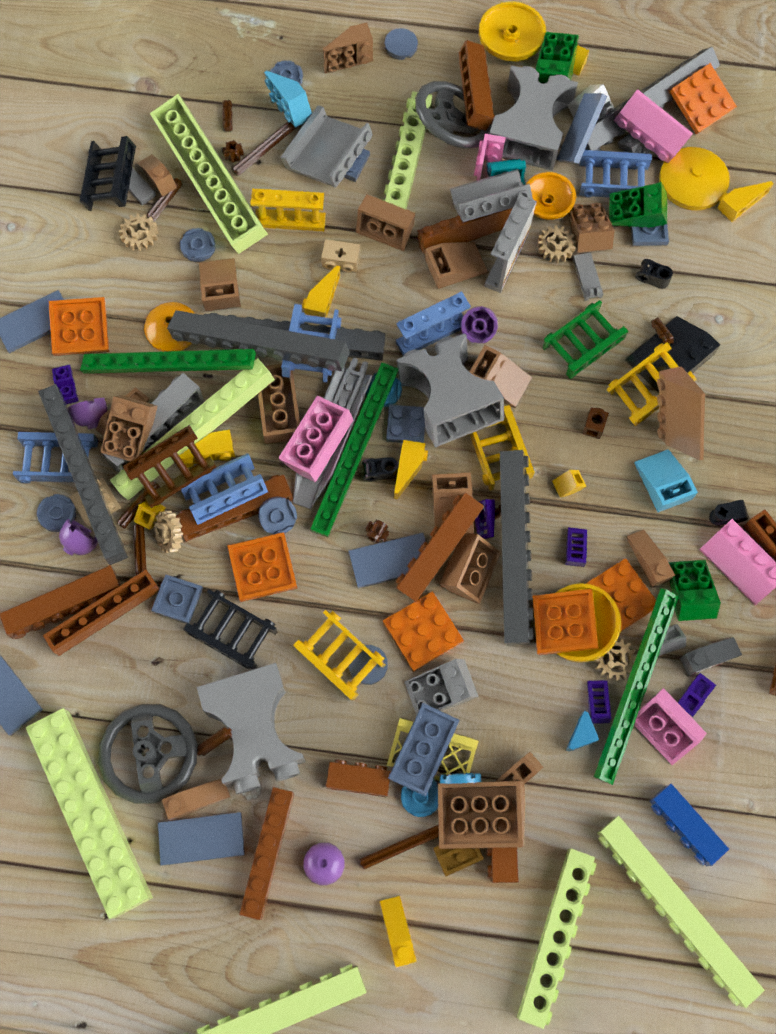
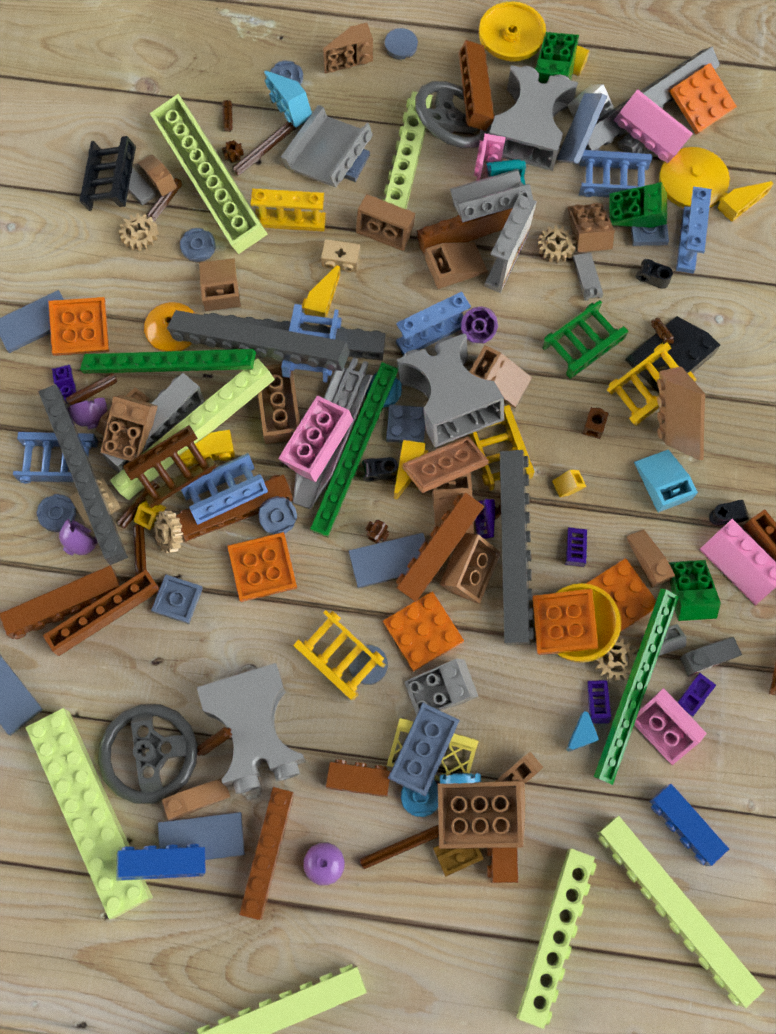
(91, 389): none -> reddish brown axle
(160, 863): none -> blue brick
(230, 649): black fence -> none
(398, 931): yellow slope -> none
(445, 464): none -> nougat tile
(554, 189): light orange dish -> none
(693, 230): none -> medium blue fence

